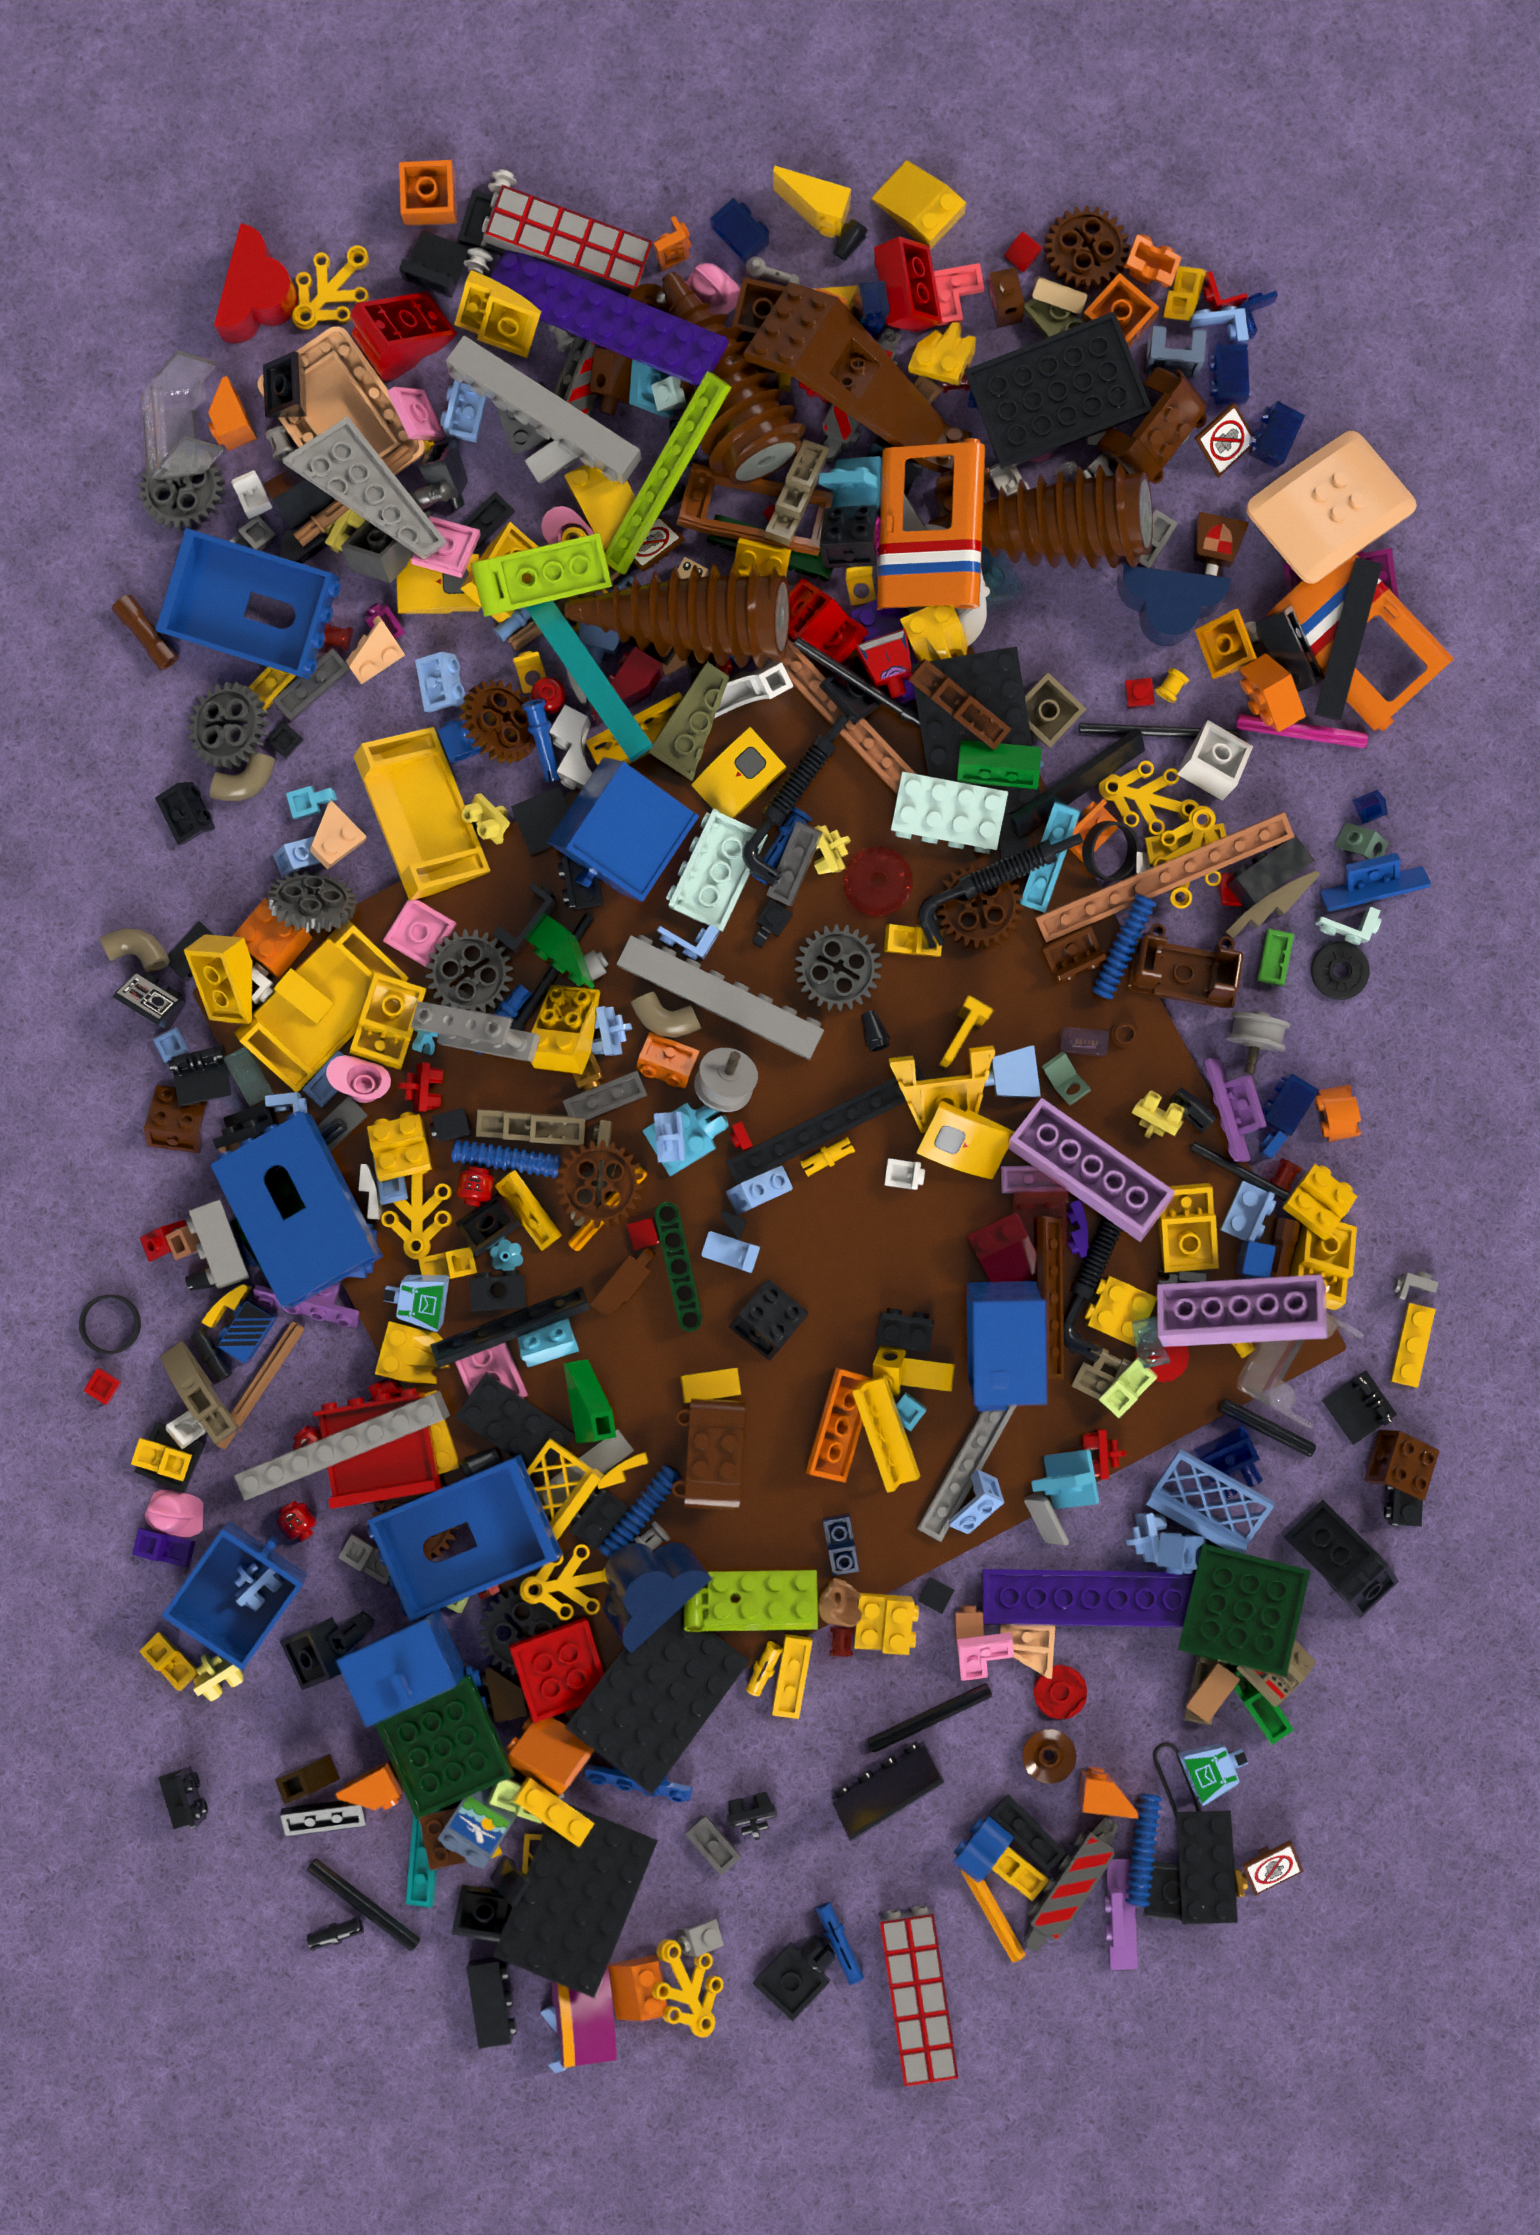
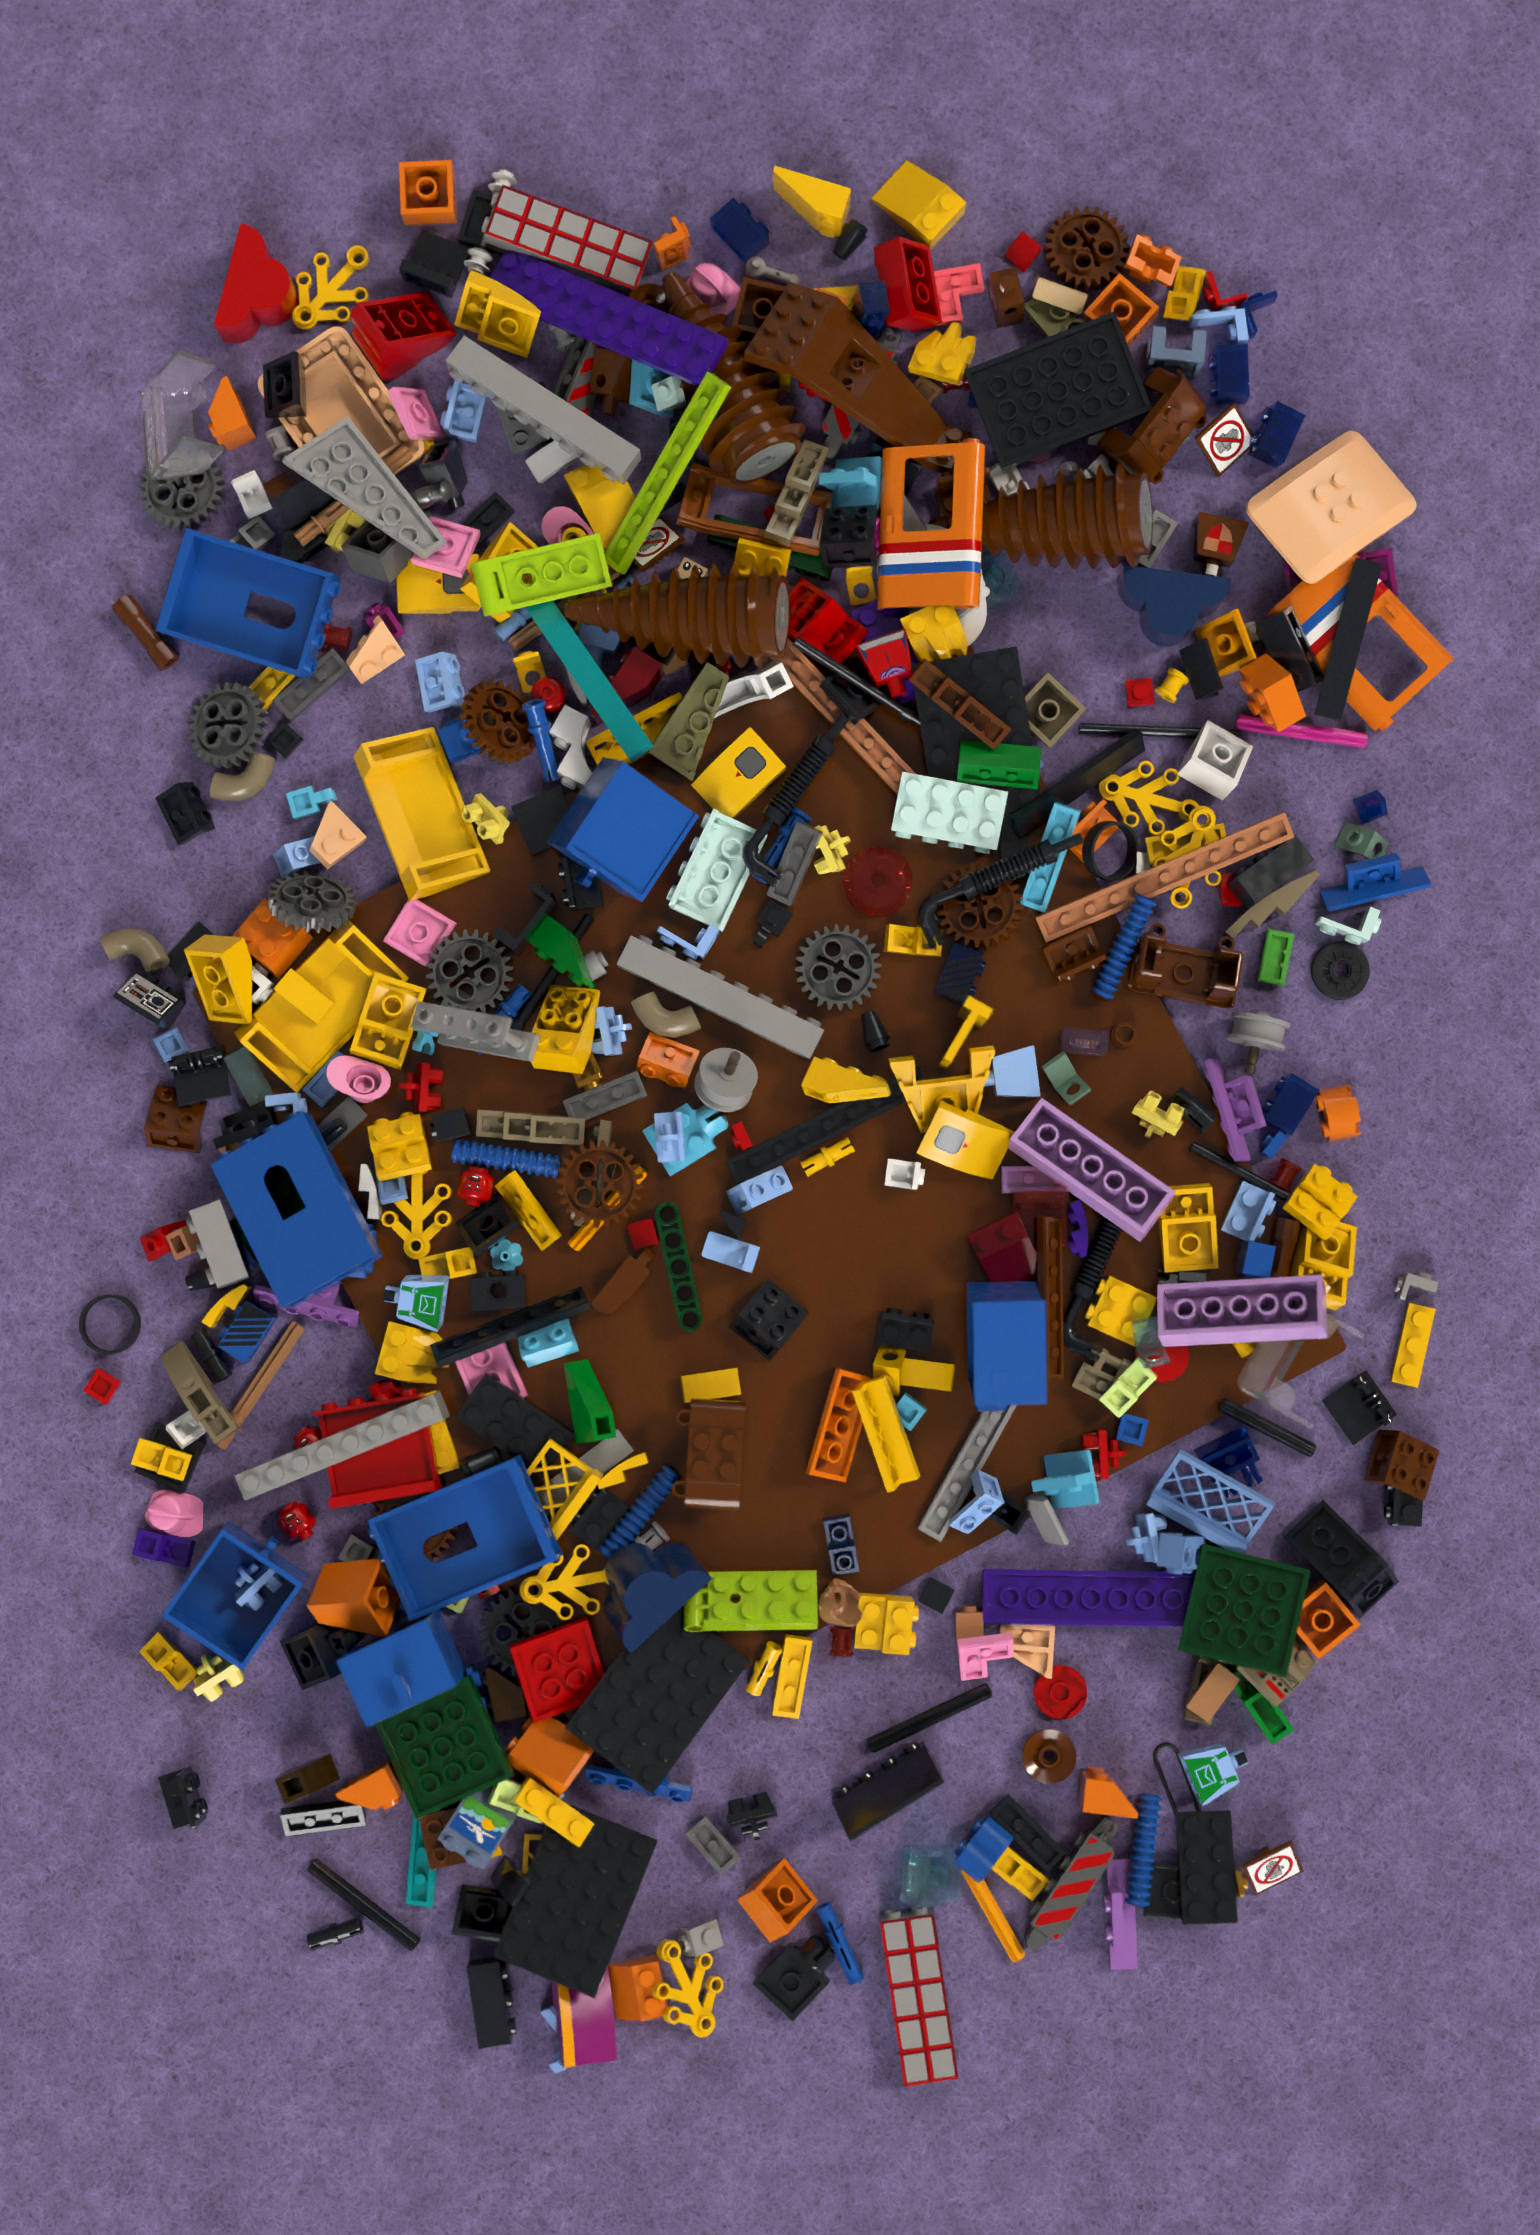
(355, 1597): none -> orange slope
(777, 1900): none -> orange slope
(837, 1084): none -> yellow slope
(930, 1876): none -> clear light blue slope
(959, 974): none -> brick
(1010, 1515): none -> black slope
(1132, 1429): none -> blue plate
(1201, 670): none -> black panel
(1324, 1620): none -> orange brick

